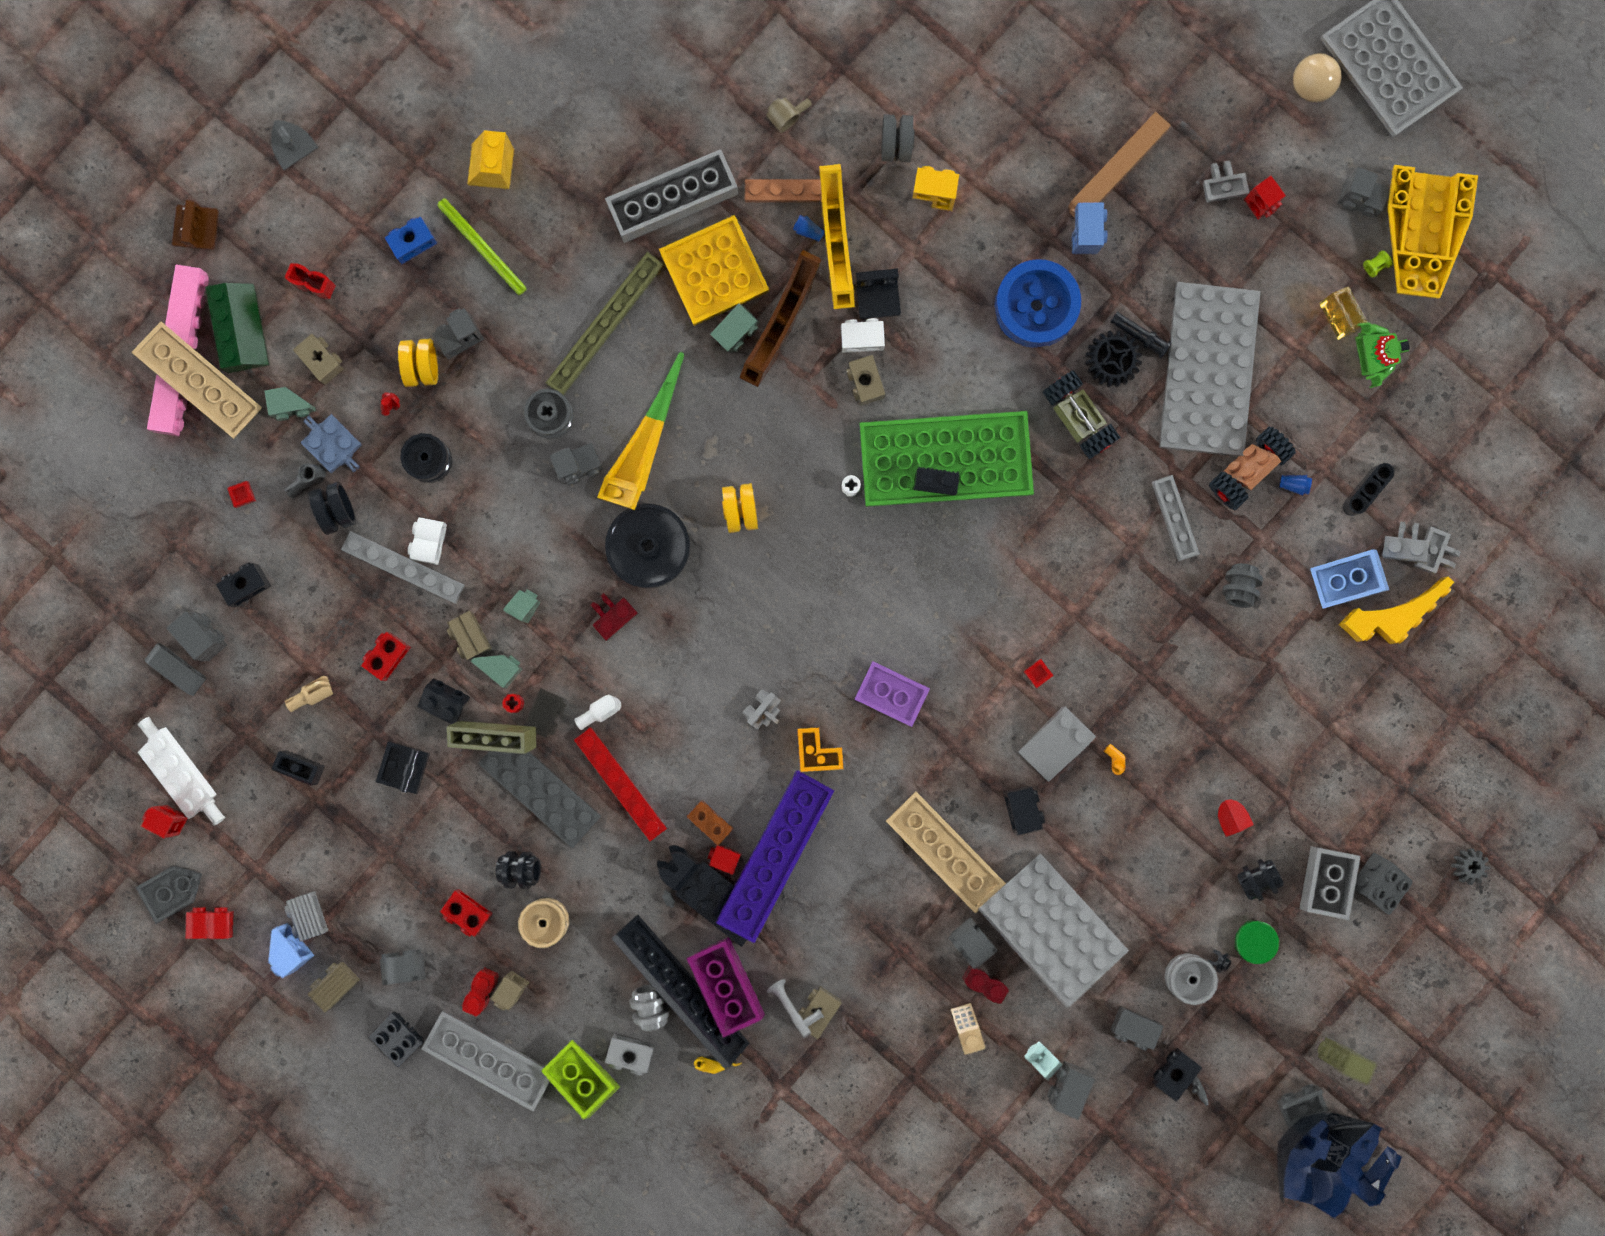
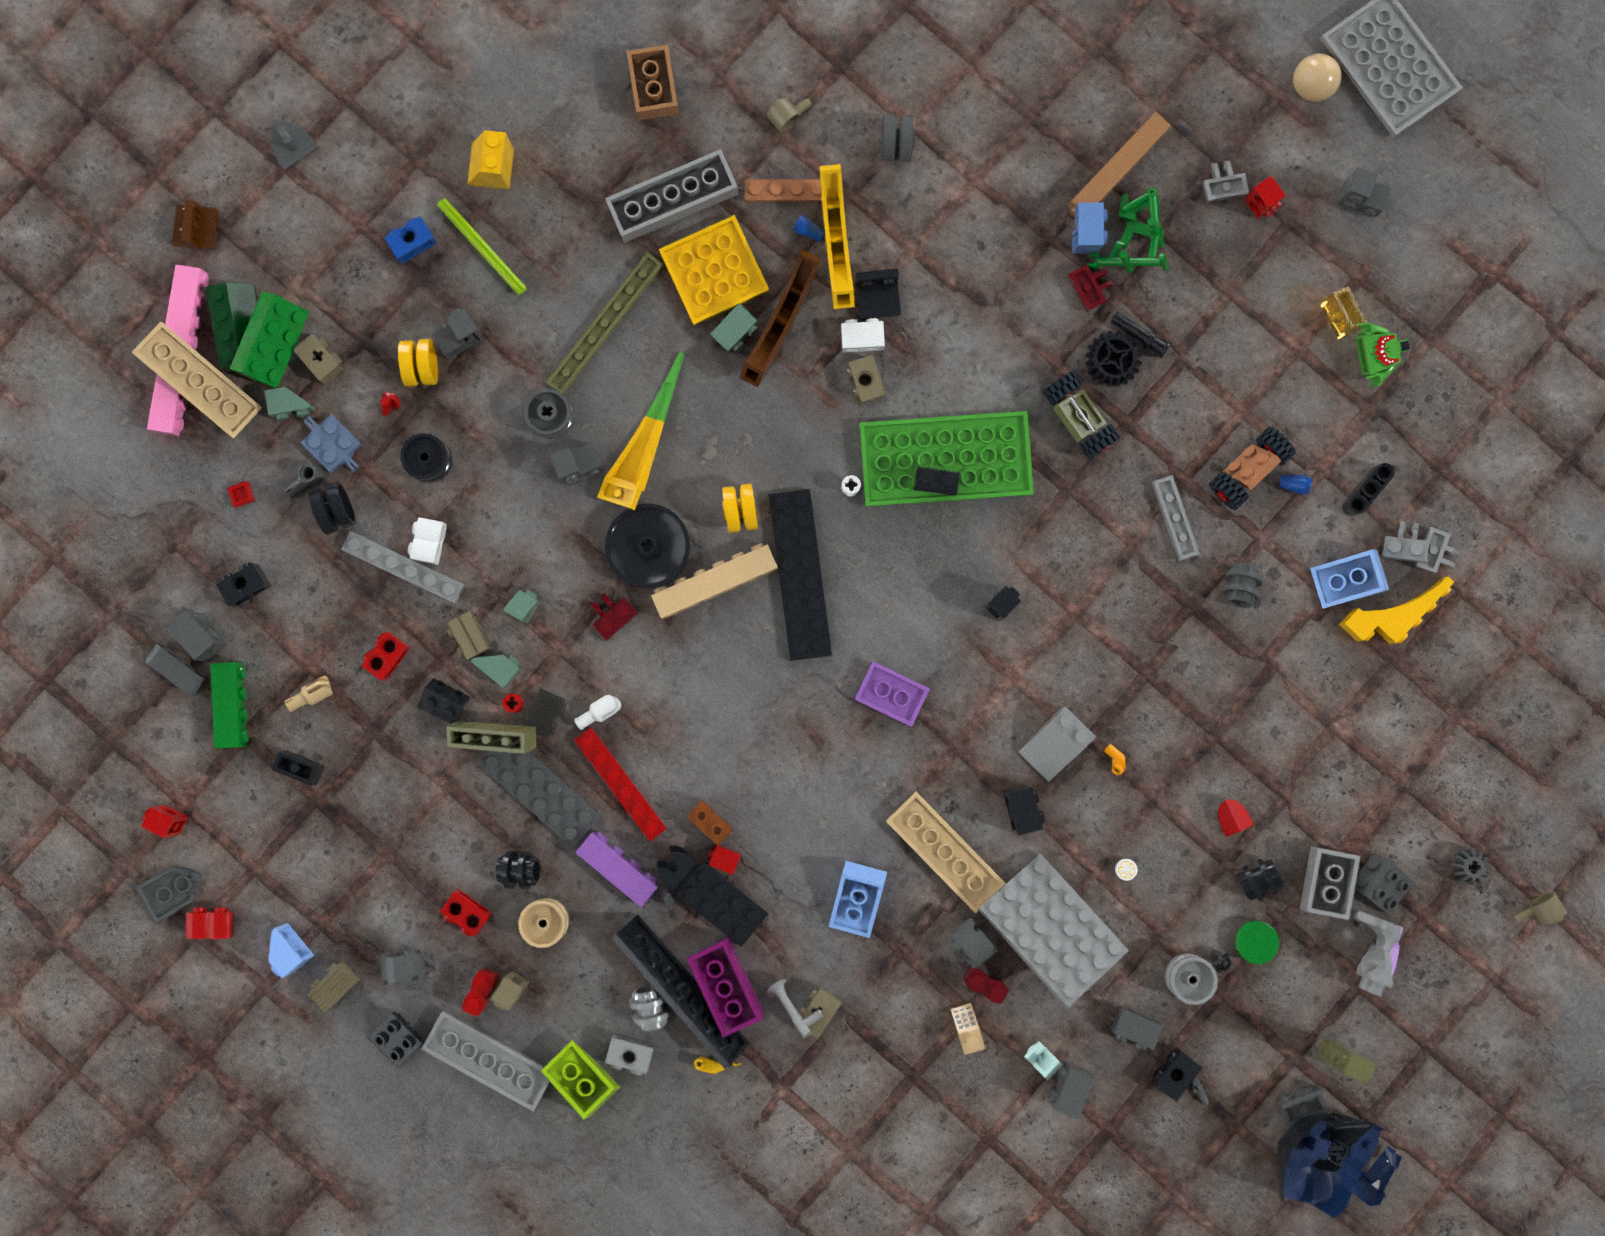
(178, 773): white plate -> none
(229, 705): none -> green brick
(269, 339): none -> green brick
(306, 916): light grey brick -> none
(311, 281): red brick -> none
(402, 767): black plate -> none
(617, 868): none -> medium lavender brick
(652, 82): none -> medium nougat brick
(714, 582): none -> tan brick
(765, 712): light grey hips -> none
(775, 856): dark purple plate -> none
(800, 575): none -> black plate
(814, 758): light orange brick -> none
(857, 899): none -> light blue slope
(936, 187): yellow brick -> none
(1003, 602): none -> black brick
(1038, 673): red plate -> none
(1041, 282): blue brick -> none
(1087, 287): none -> dark red hinge
(1126, 869): none -> white tile
(1153, 230): none -> green piece
(1209, 369): light grey plate -> none
(1378, 263): lime bush -> none
(1381, 958): none -> light grey hips
(1427, 227): yellow wedge -> none
(1546, 908): none -> dark tan piece

